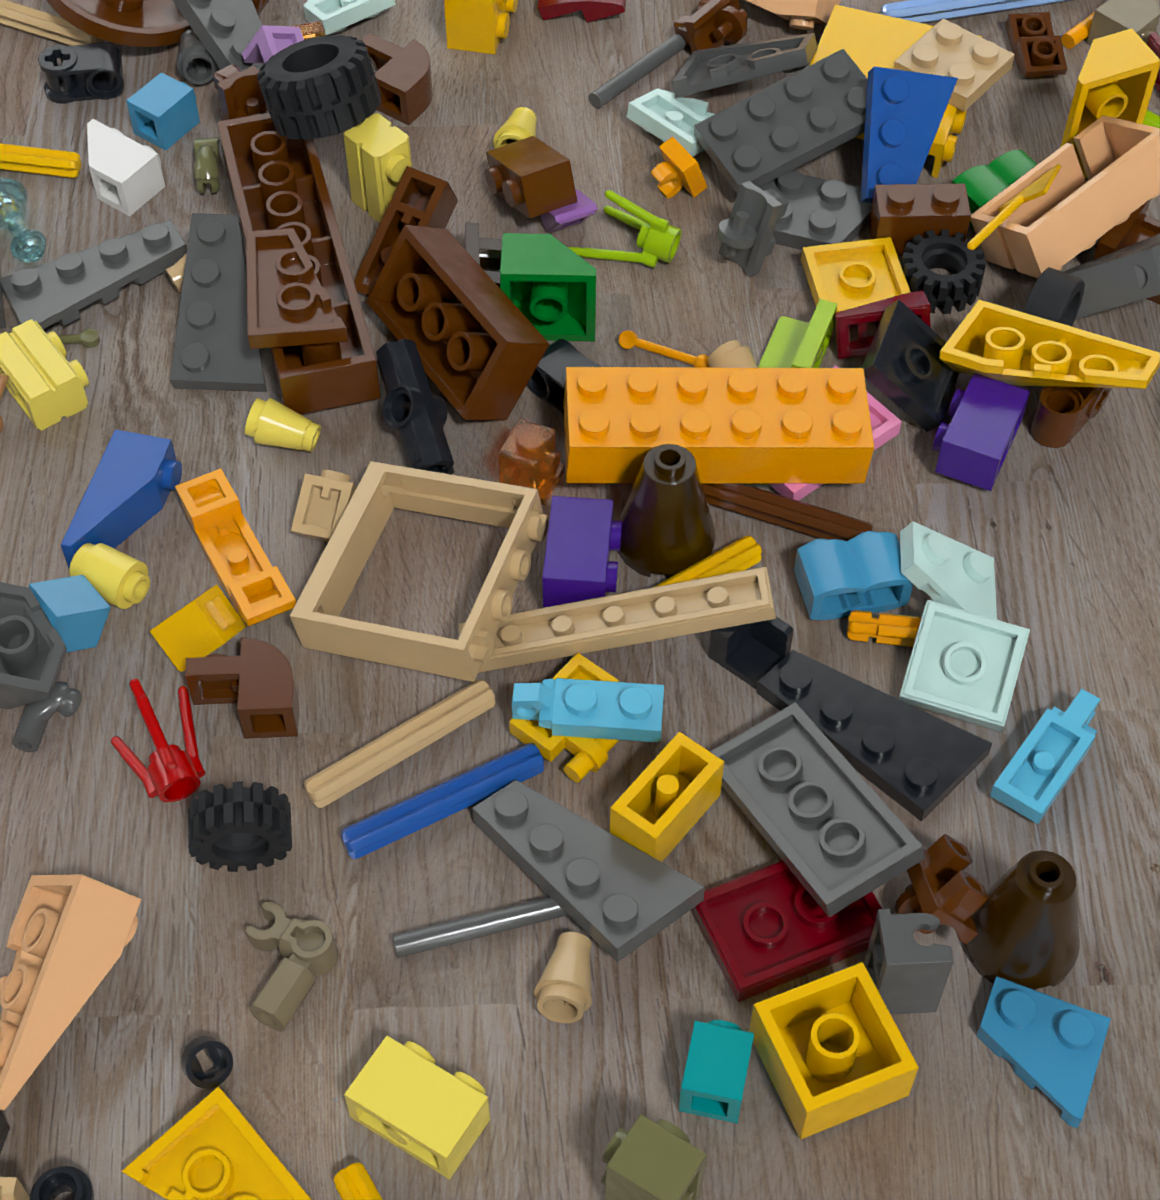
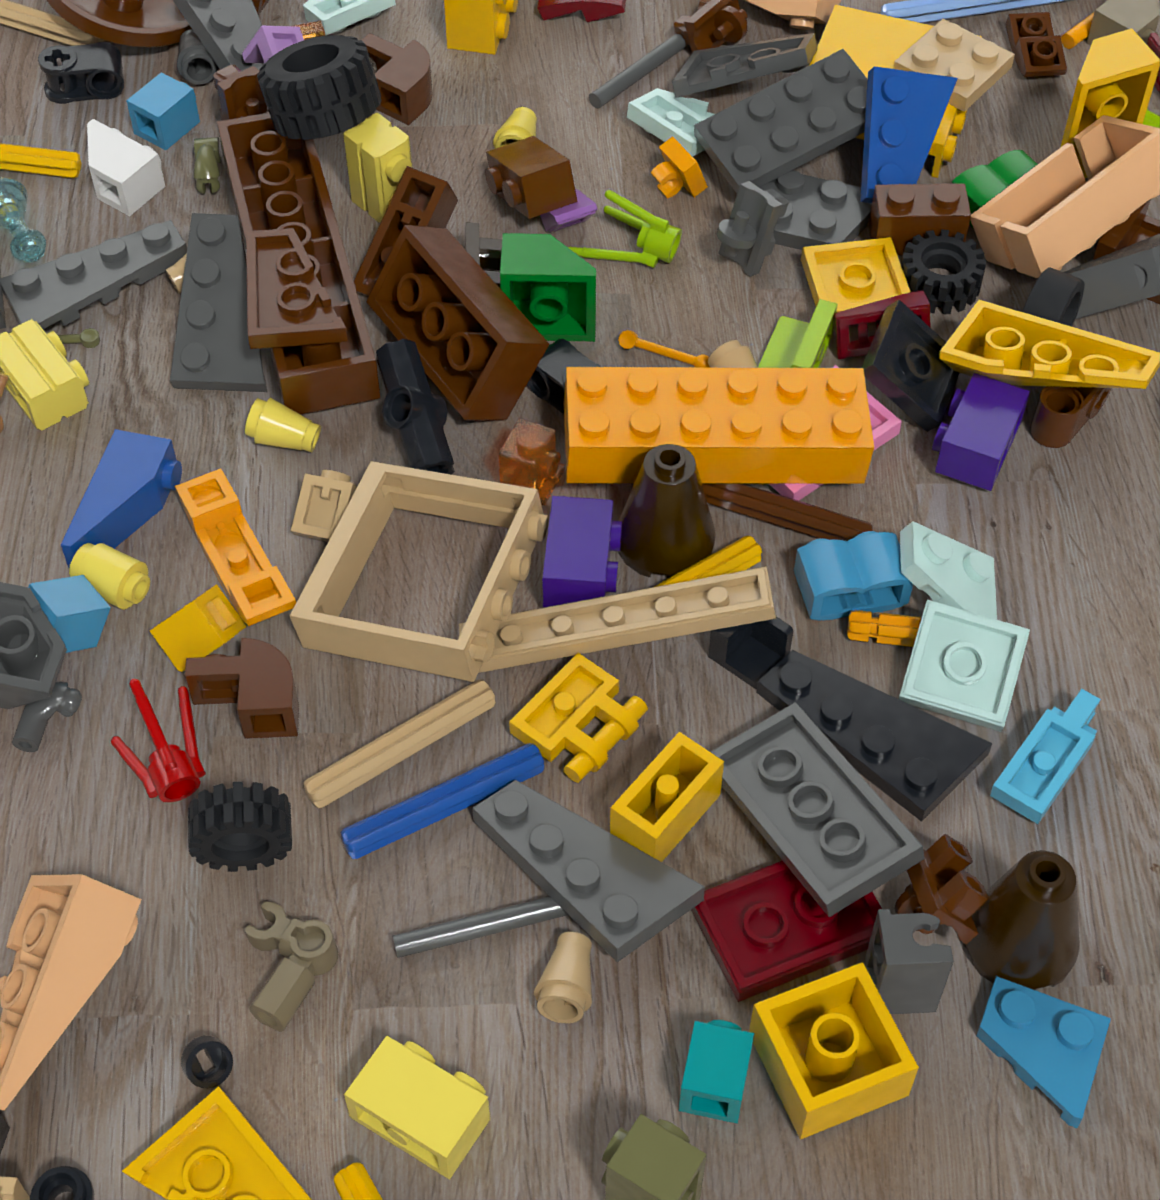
(592, 708): medium azure hinge -> none
(1033, 191): yellow piece -> none

